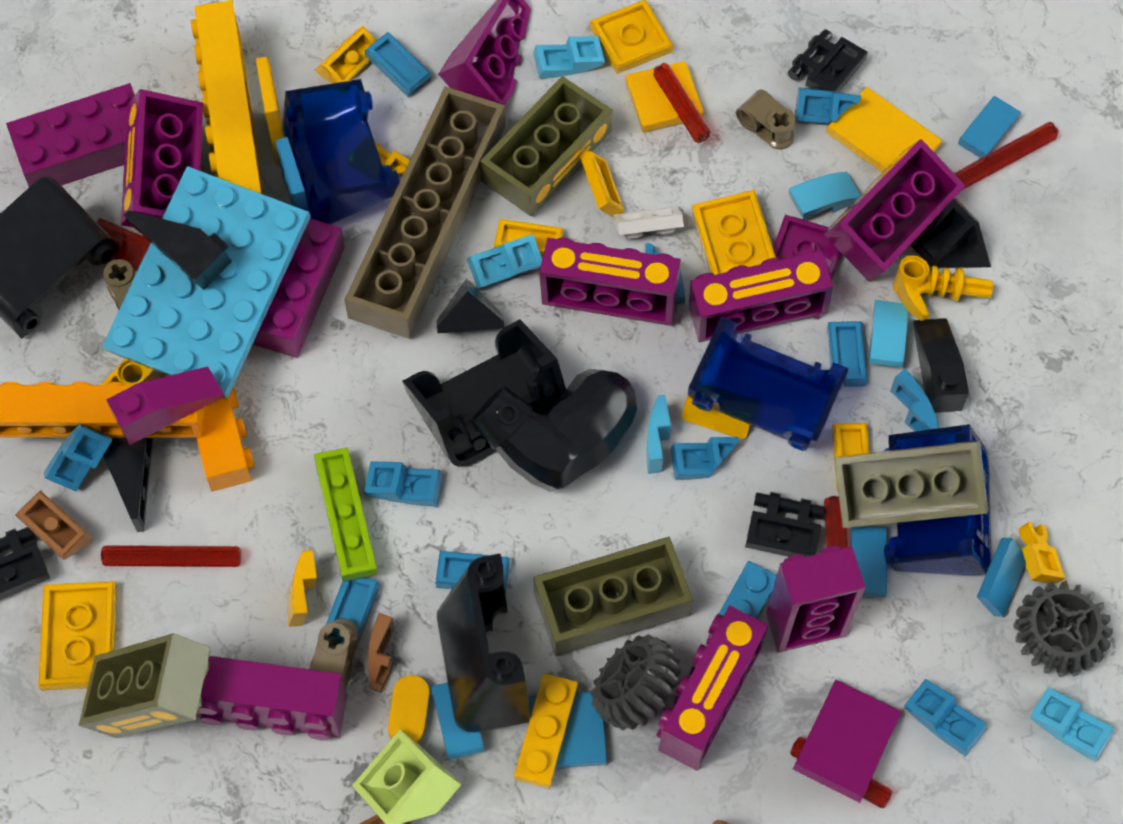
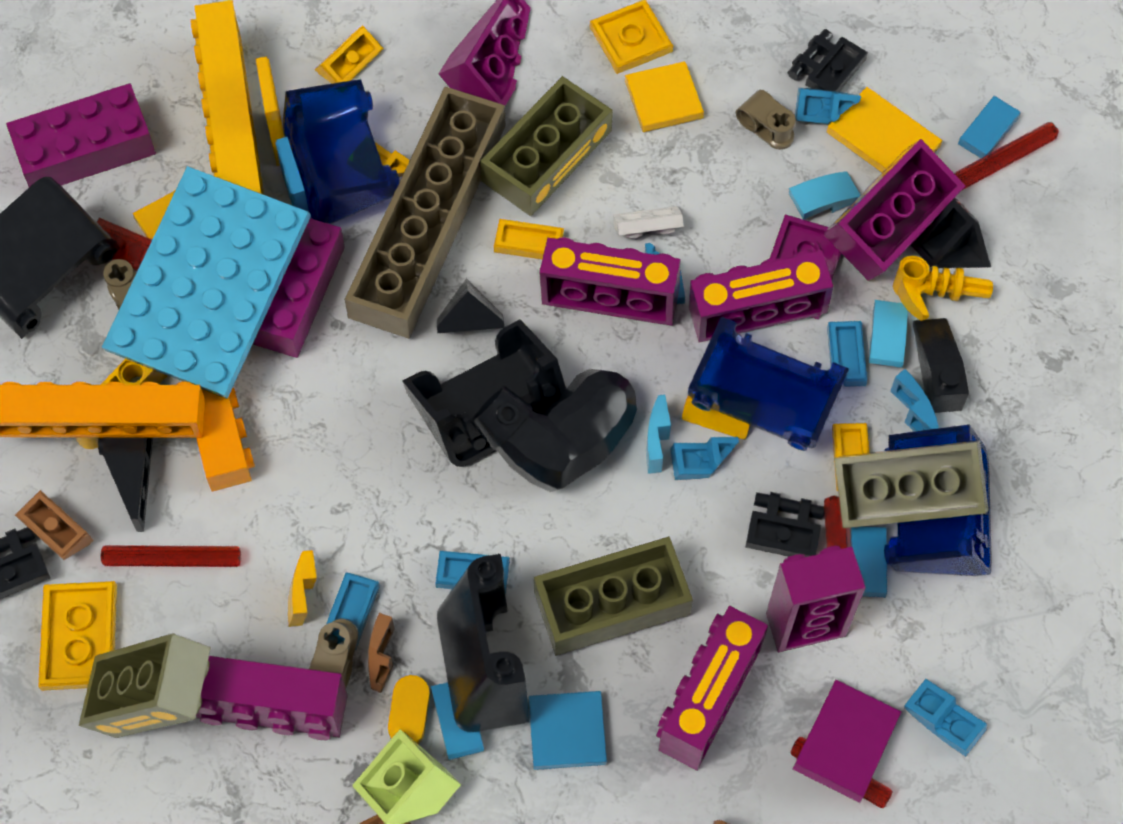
(76, 457): dark azure slope -> none
(159, 145): magenta brick -> none
(162, 401): magenta slope -> none
(186, 246): black slope -> none
(345, 514): lime plate -> none
(398, 64): dark azure tile -> none
(404, 485): dark azure slope -> none
(505, 261): medium azure slope -> none
(546, 731): yellow plate -> none
(574, 57): medium azure slope -> none
(601, 183): yellow tile -> none
(636, 682): dark grey gear -> none
(681, 103): clear red axle -> none
(733, 232): yellow tile -> none
(751, 590): dark azure plate -> none
(1002, 577): dark azure tile -> none
(1040, 559): yellow plate -> none
(1051, 605): dark grey gear -> none
(1071, 725): medium azure slope -> none

